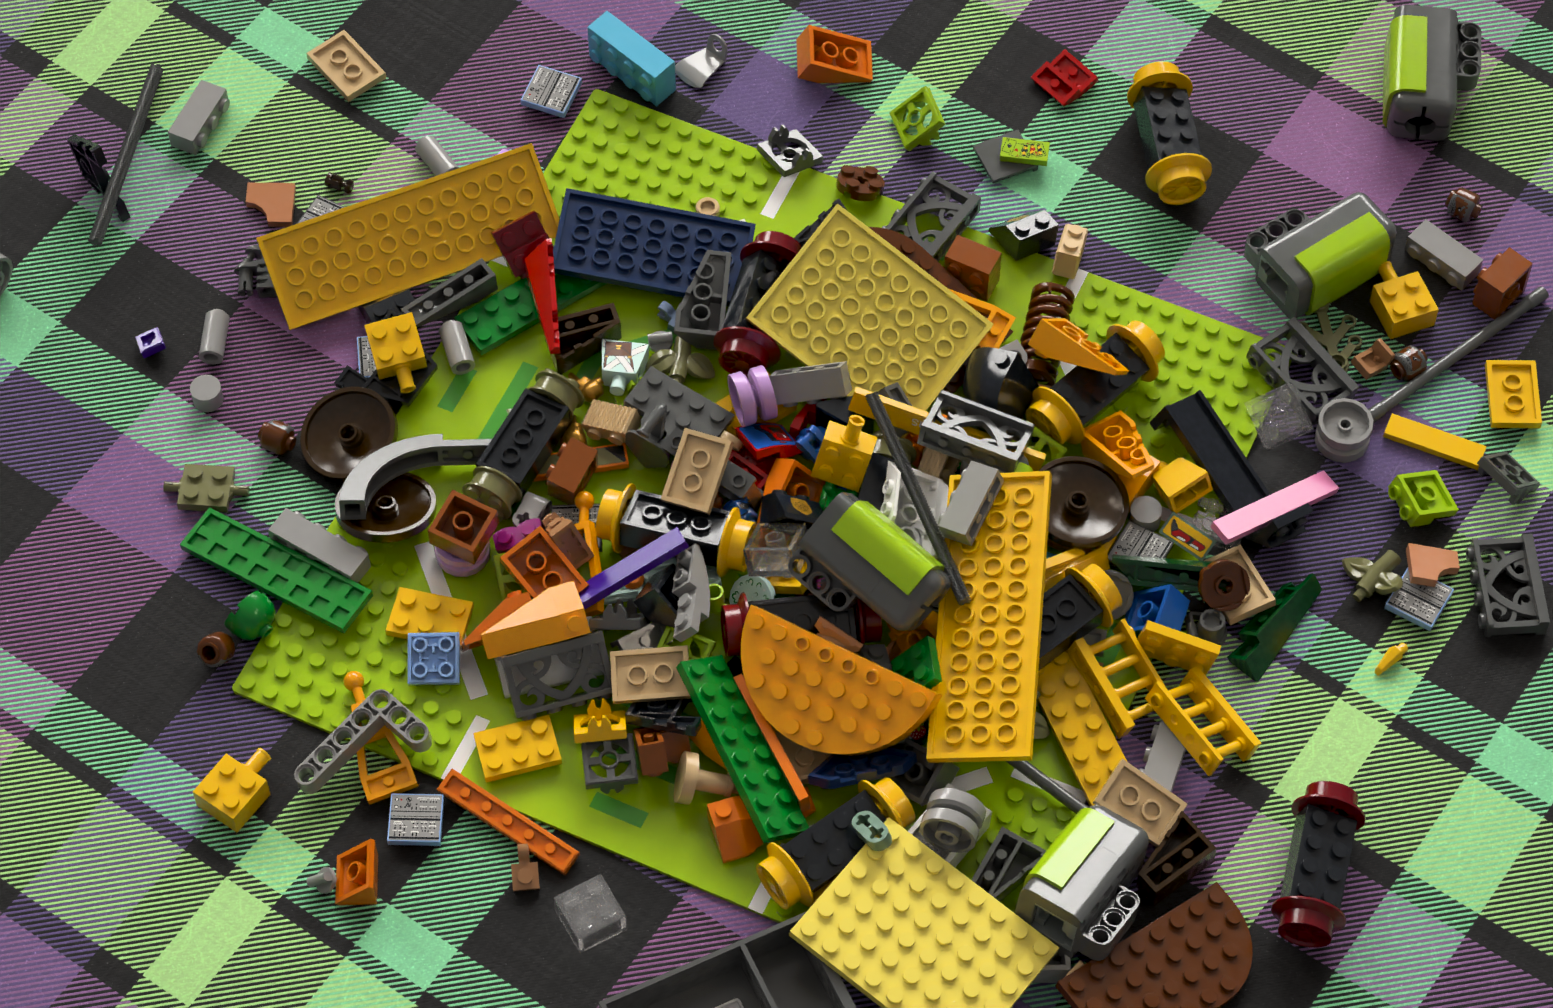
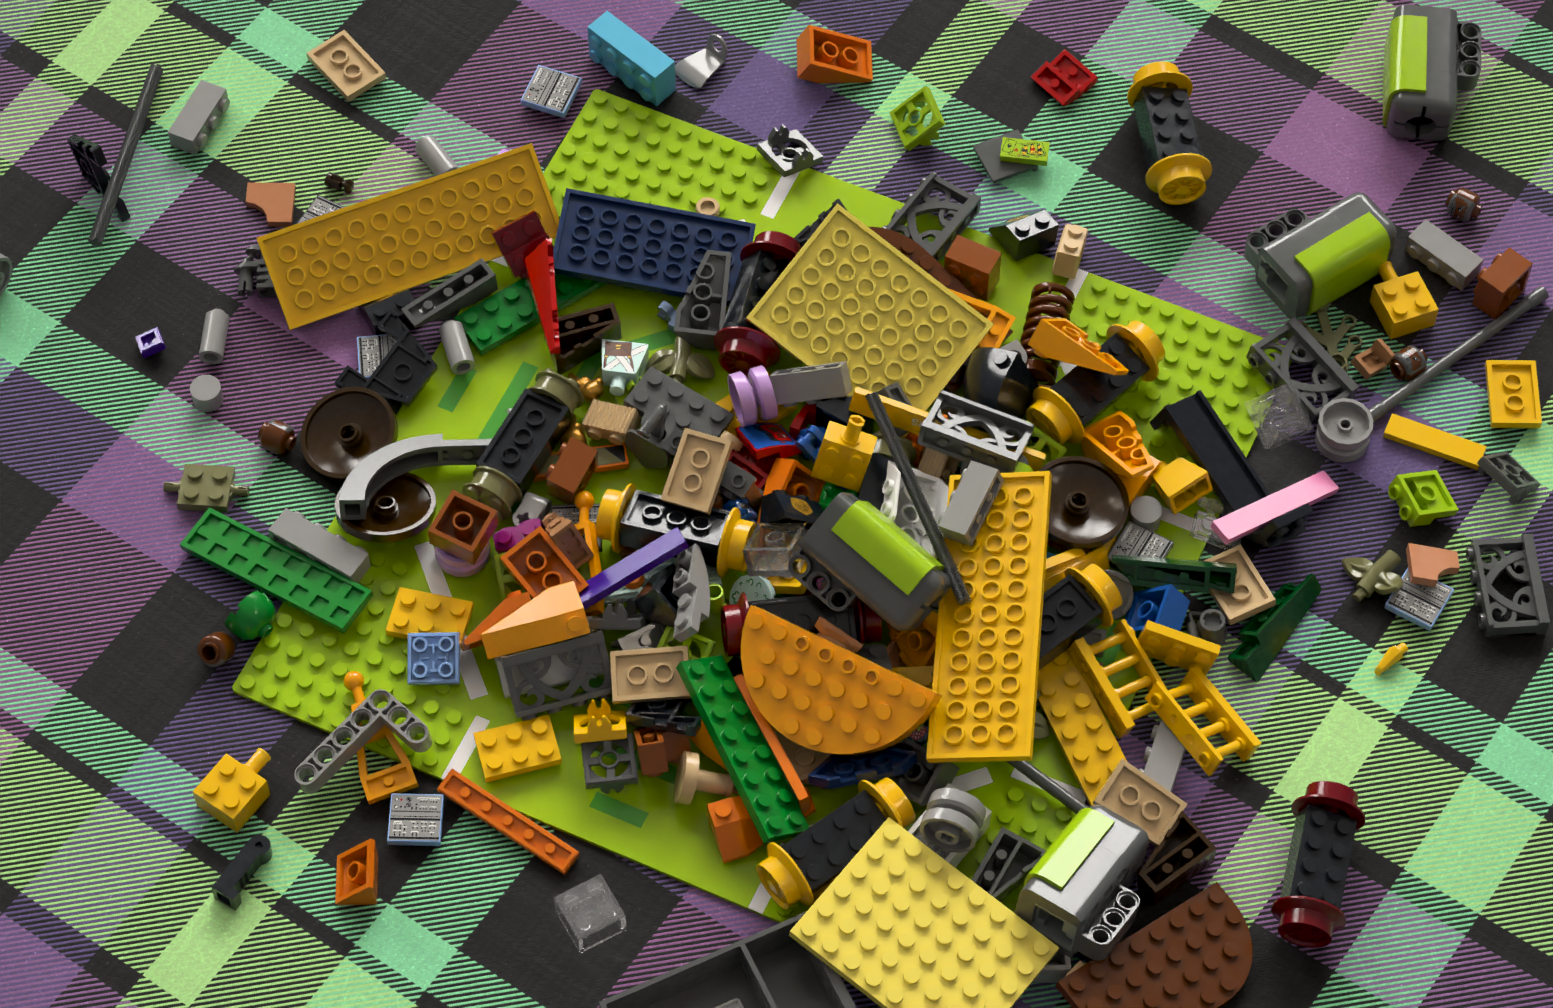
(240, 871): none -> black leg
(324, 880): light grey plate -> none
(396, 349): yellow brick -> none
(525, 874): medium nougat plate -> none
(660, 340): light grey plate -> none
(860, 182): reddish brown plate -> none
(876, 827): sand green beam -> none
(919, 662): green plate -> none
(1187, 536): slope -> none
(1235, 592): reddish brown plate -> none

